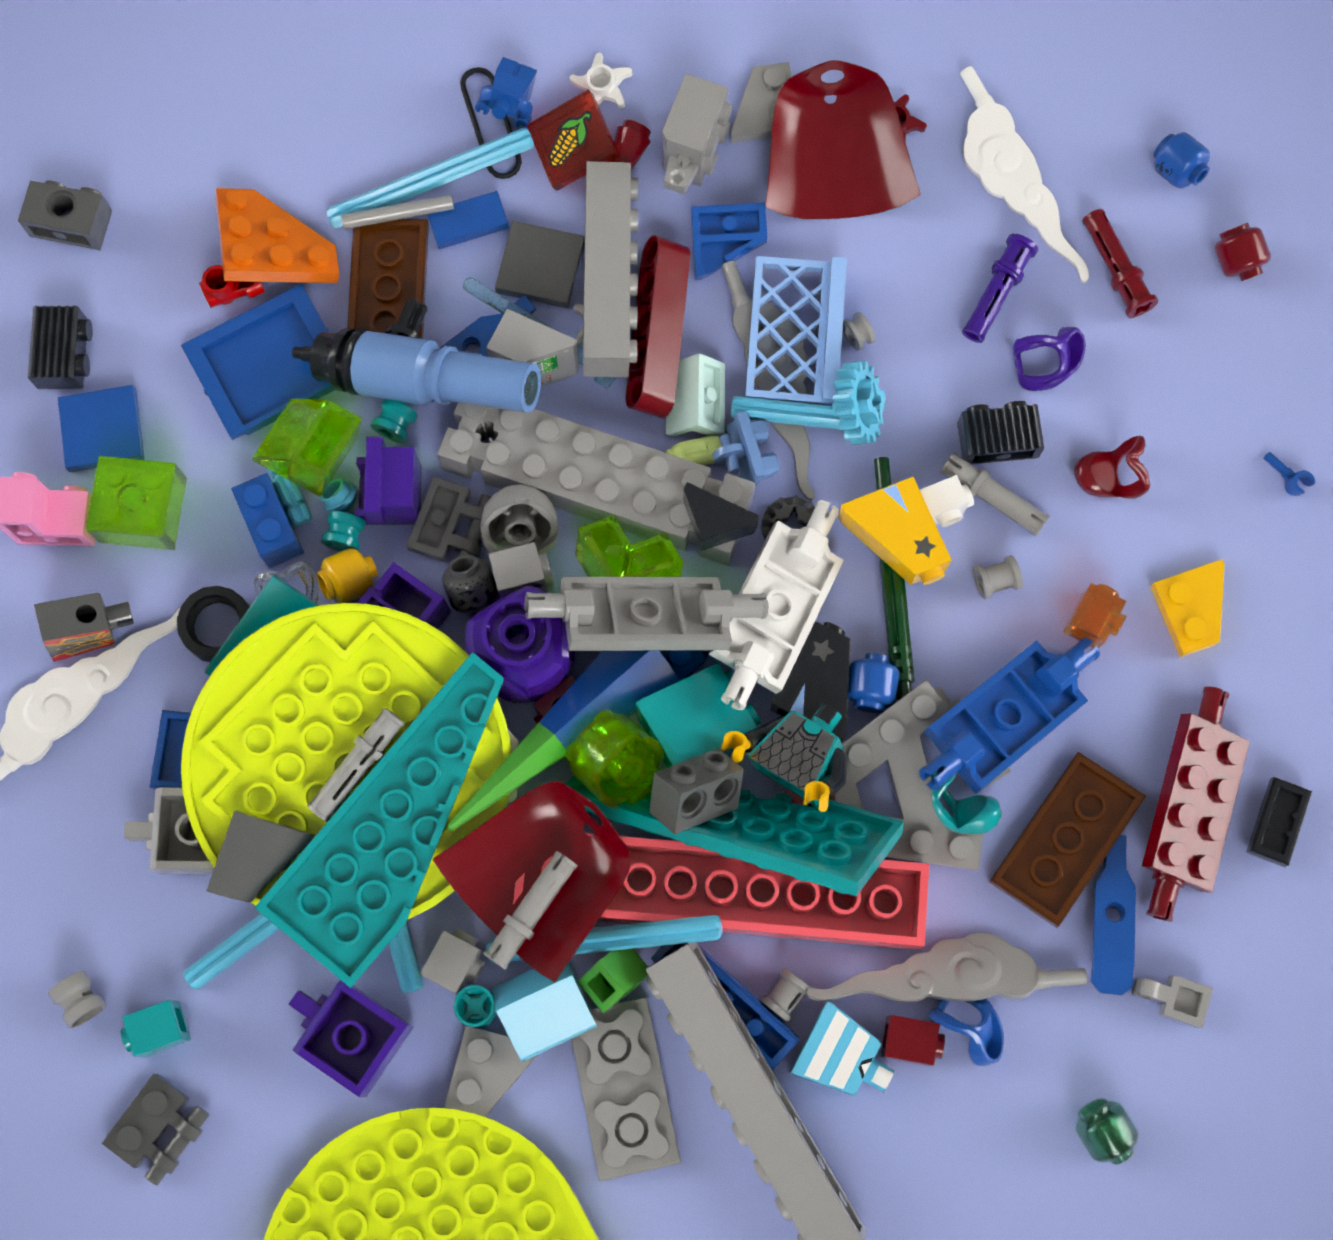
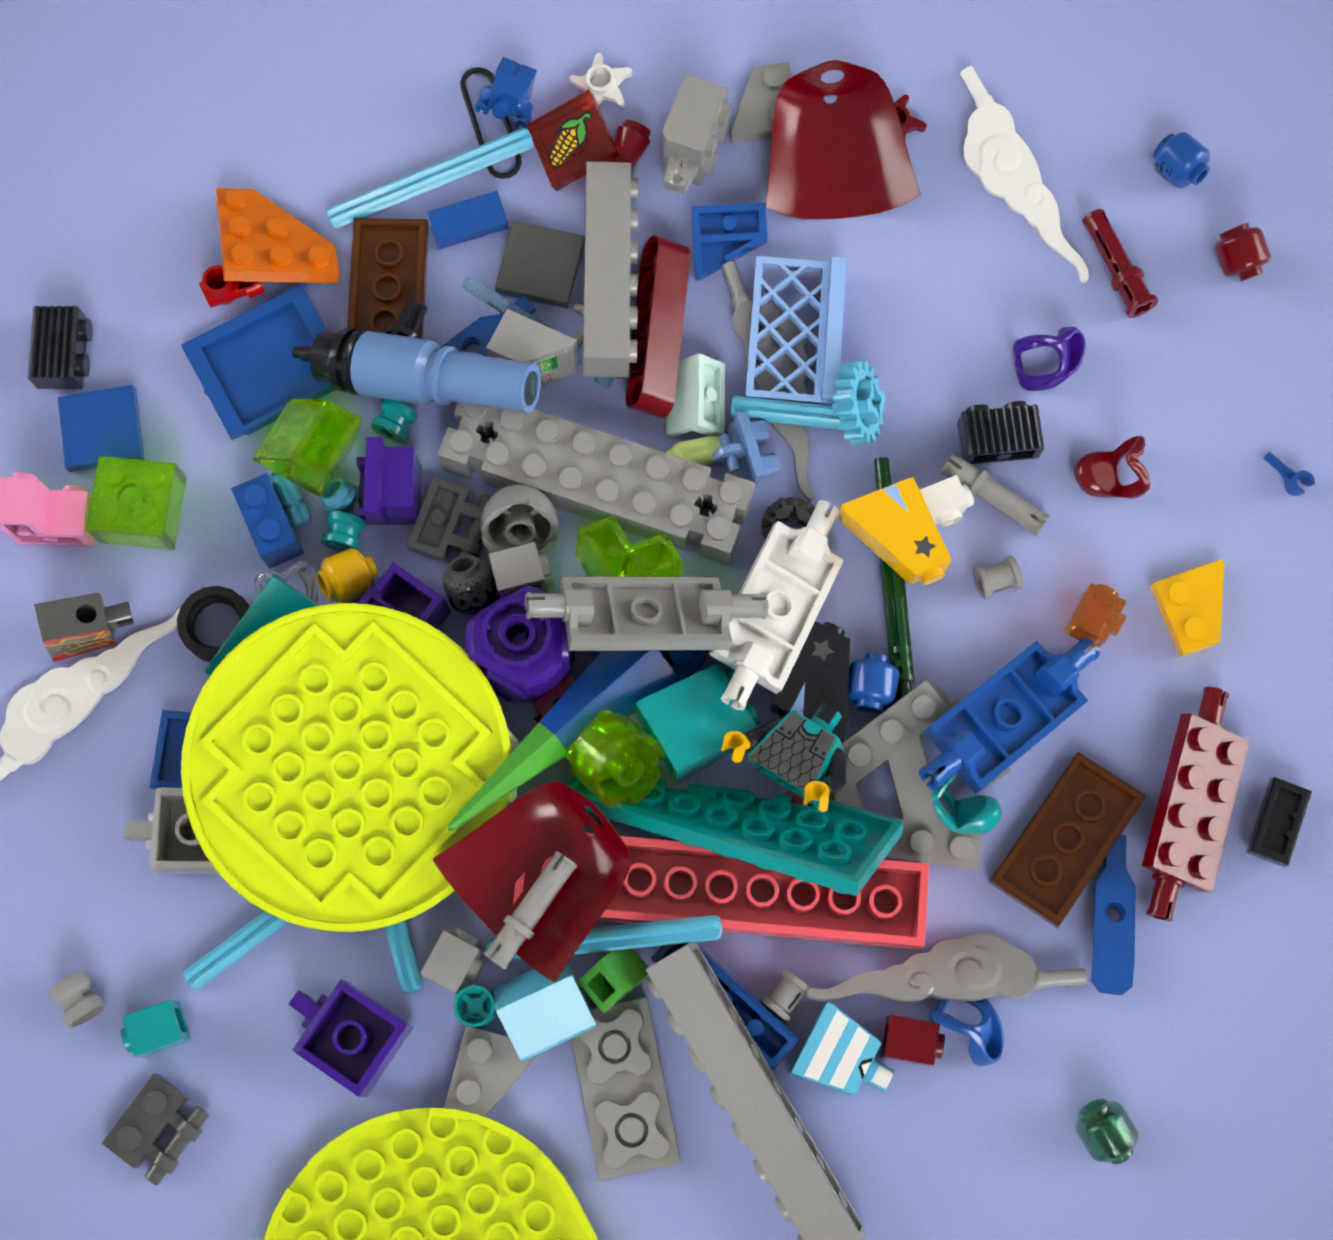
(81, 227): dark grey brick -> none
(254, 855): dark grey slope -> none
(354, 766): light grey pin -> none
(370, 858): teal wing -> none
(397, 212): light grey bar -> none
(696, 791): dark grey brick -> none
(715, 518): black slope -> none
(858, 331): light grey bush -> none
(1006, 273): dark purple pin -> none
(1180, 998): light grey plate -> none

